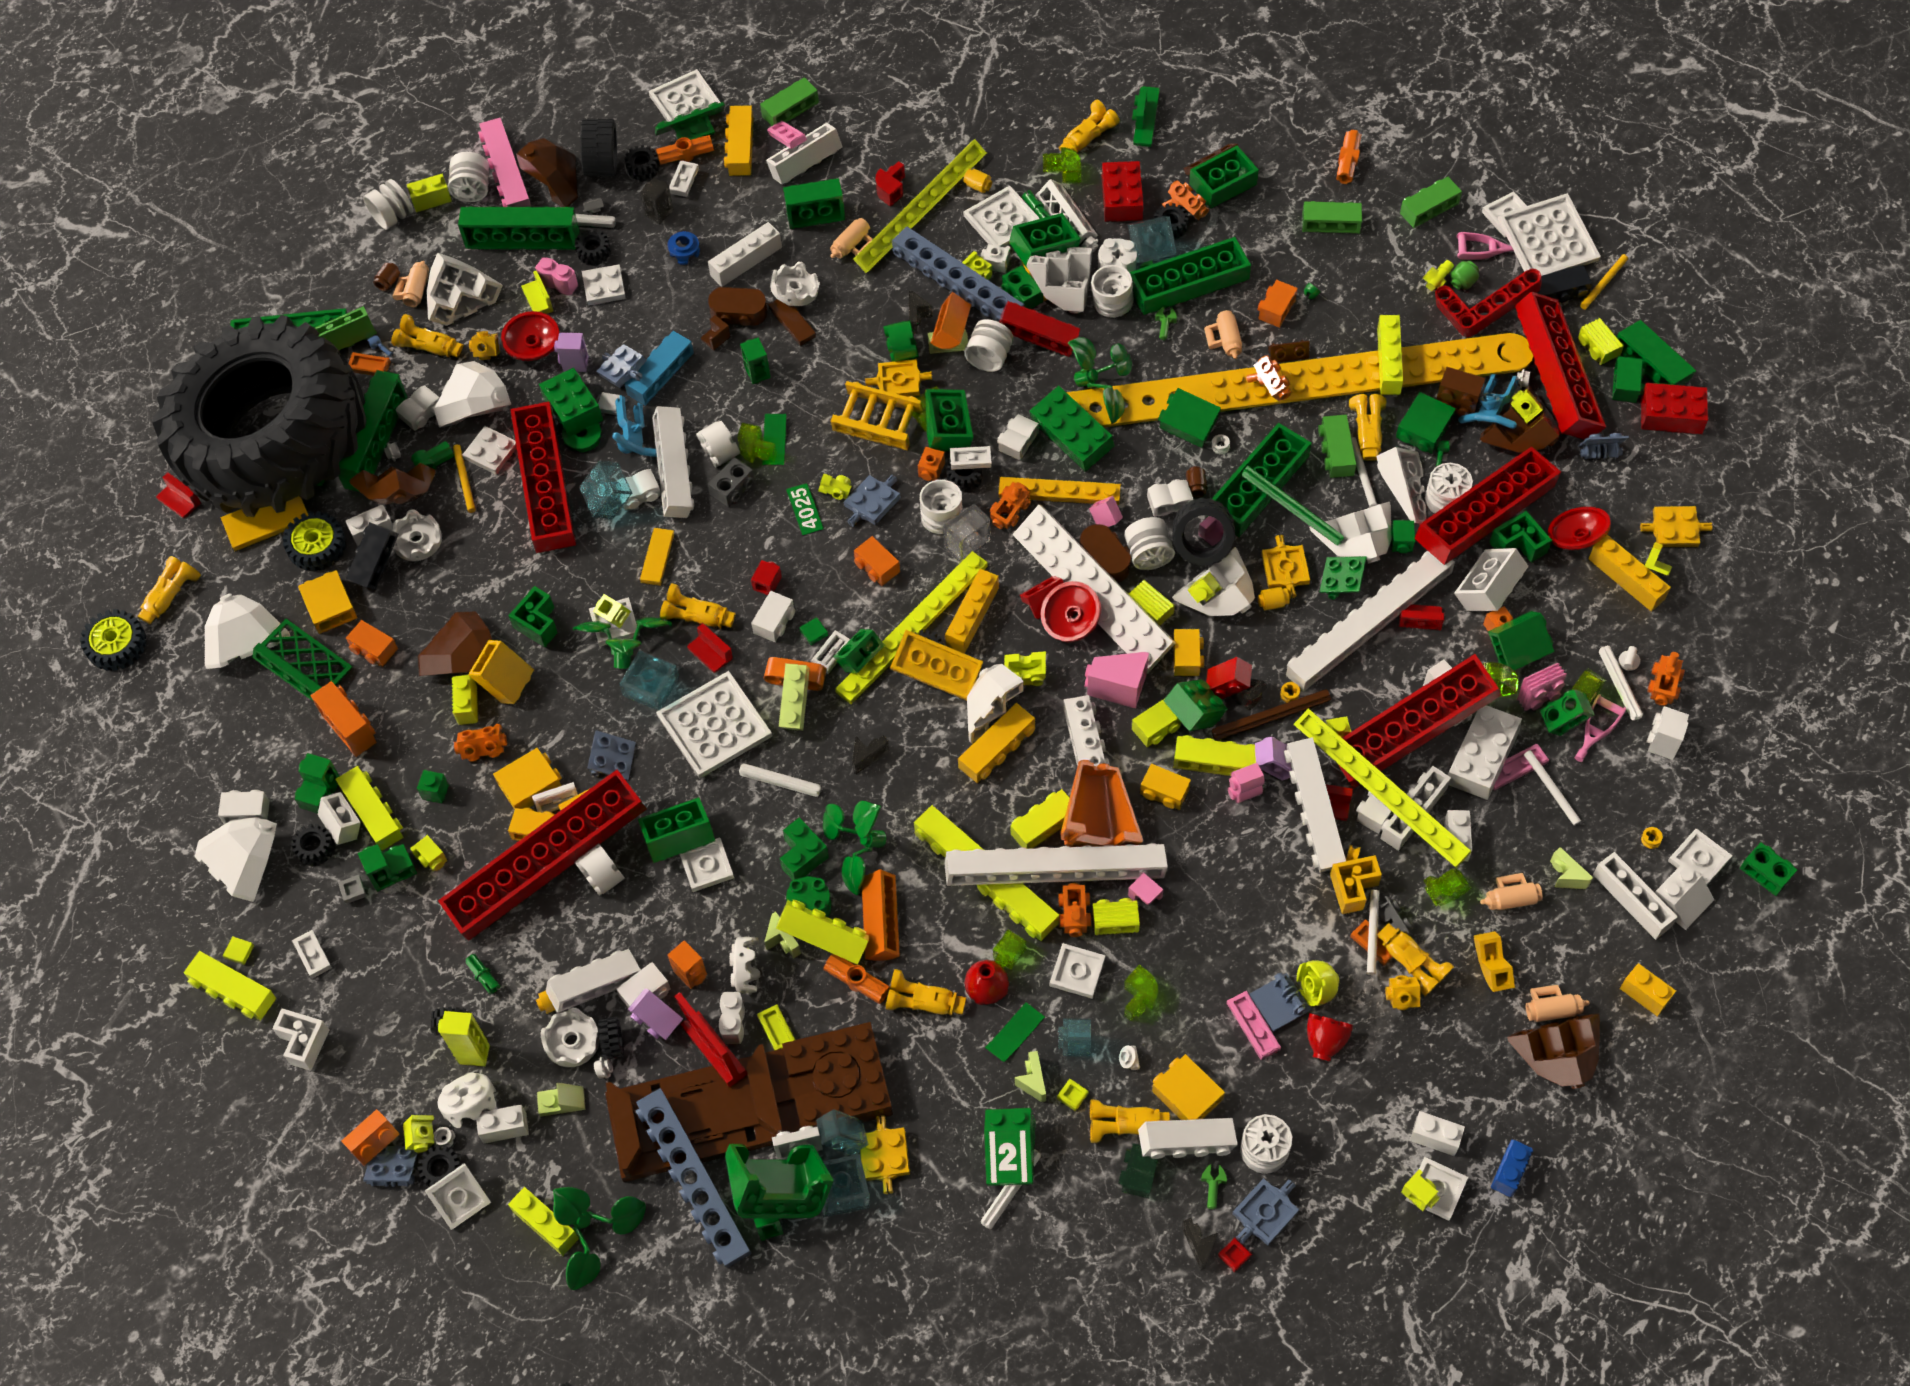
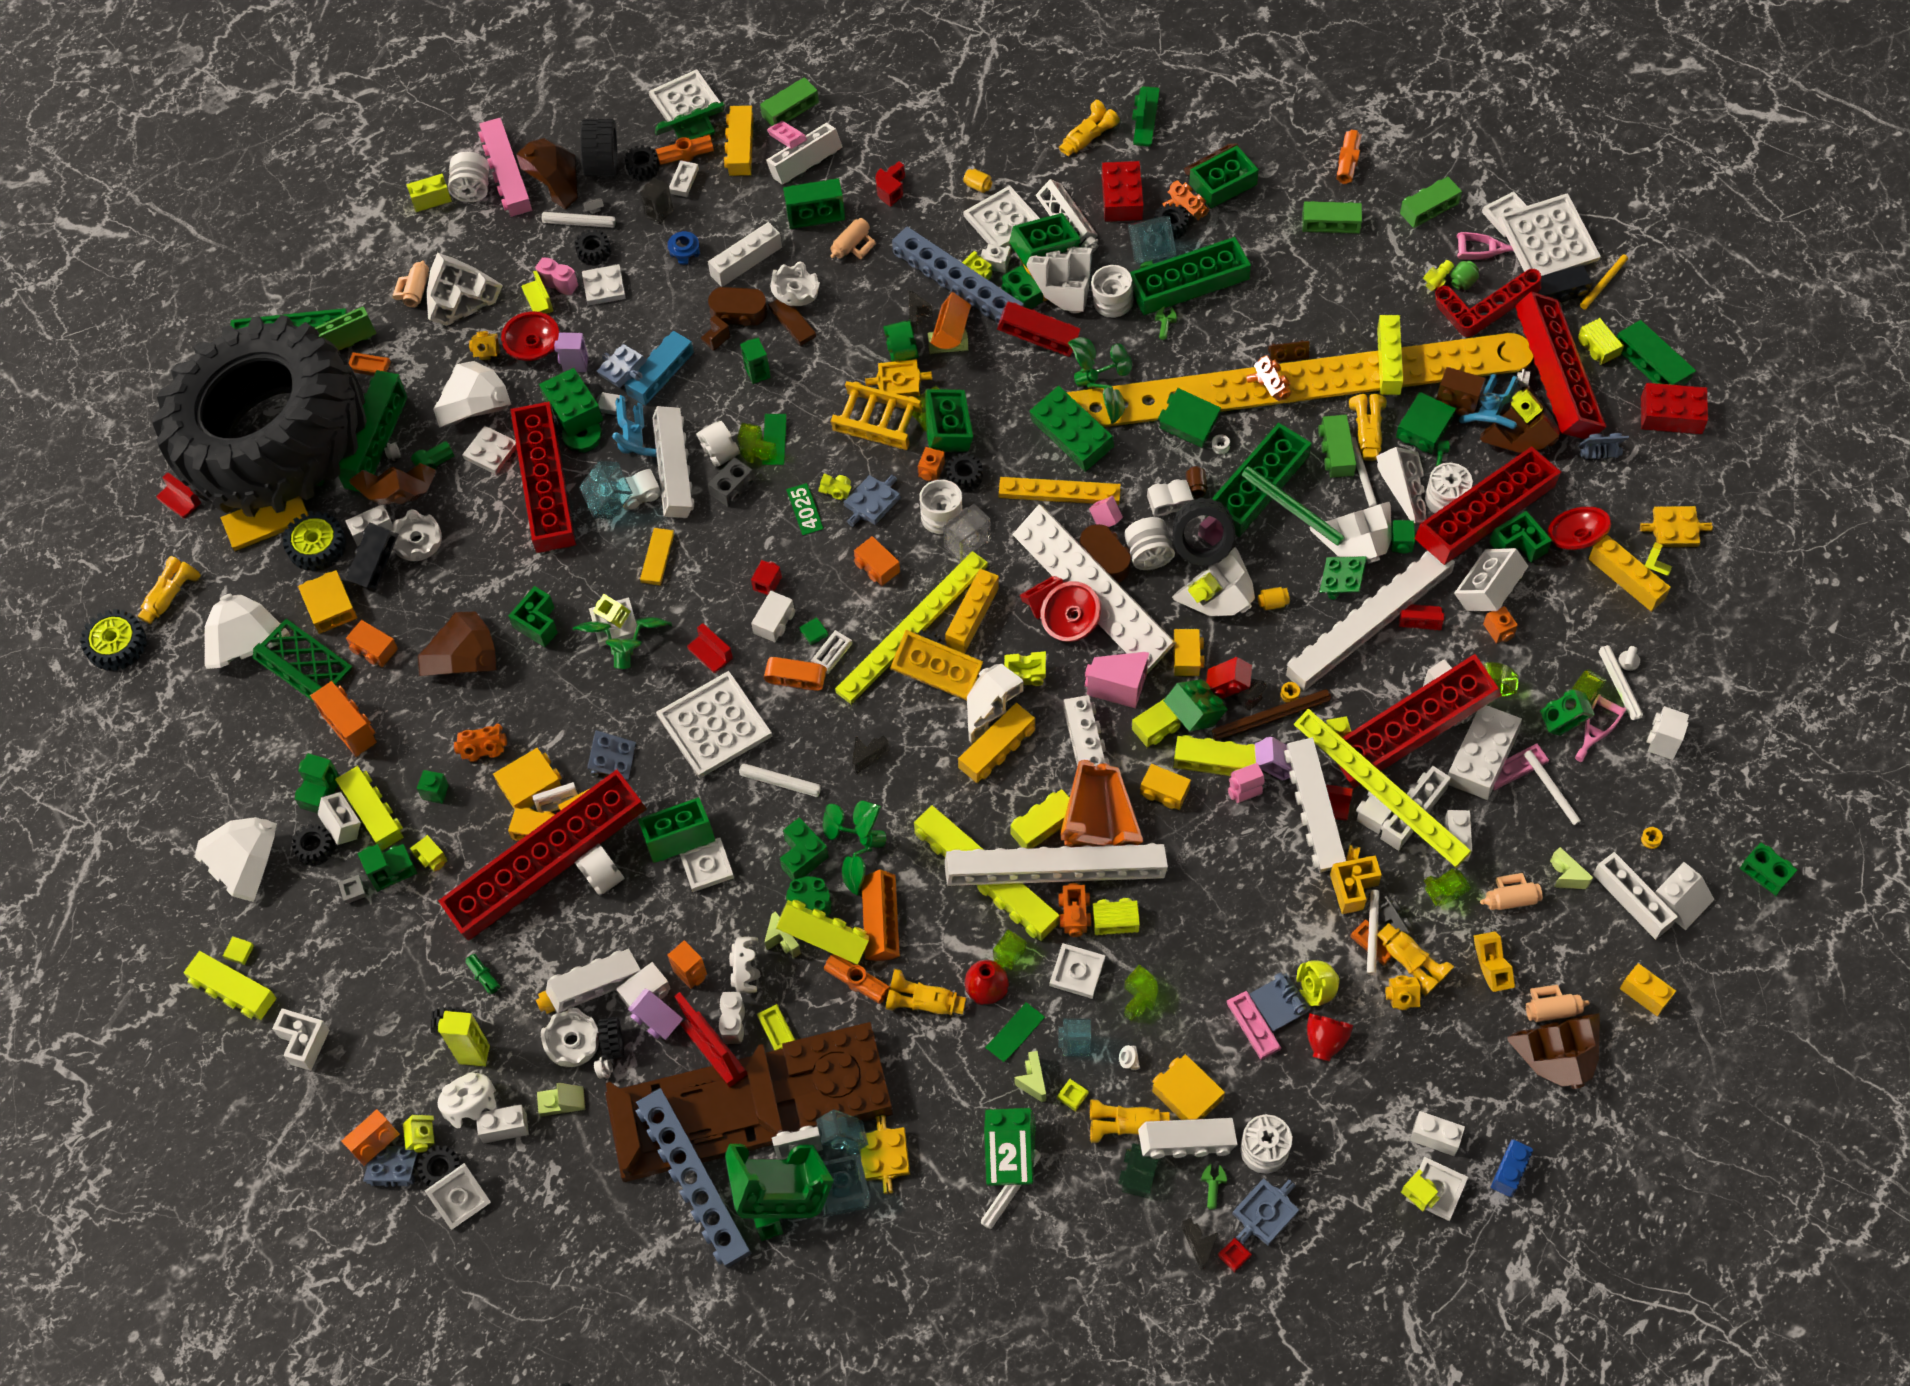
(243, 805): white brick -> none
(311, 954): white plate -> none
(375, 342): medium blue hand -> none
(386, 276): reddish brown brick -> none
(388, 204): white wheel -> none
(418, 408): white brick -> none
(426, 340): yellow piece -> none
(441, 1132): white plate -> none
(464, 478): yellow bar -> none
(464, 699): neon yellow brick -> none
(501, 672): yellow brick -> none
(518, 227): green brick -> none
(542, 1221): neon yellow brick -> none
(571, 1208): green plant -> none
(649, 680): clear light blue brick -> none
(696, 610): yellow piece -> none
(794, 697): yellowish green brick -> none
(859, 650): green brick -> none
(920, 205): neon yellow plate -> none
(970, 457): white plate -> none
(988, 345): white wheel -> none
(1012, 502): orange brick -> none
(1018, 436): white brick -> none
(1034, 204): green pin -> none
(1067, 162): clear neon green brick -> none
(1118, 252): white brick -> none
(1145, 889): bright pink panel -> none
(1153, 602): neon yellow brick -> none
(1228, 333): light nougat piece -> none
(1277, 303): orange brick -> none
(1285, 566): yellow plate -> none
(1312, 290): green hinge -> none
(1522, 640): green brick -> none
(1541, 687): bright pink brick -> none
(1627, 379): green brick -> none
(1667, 674): orange brick -> none
(1701, 855): white plate -> none

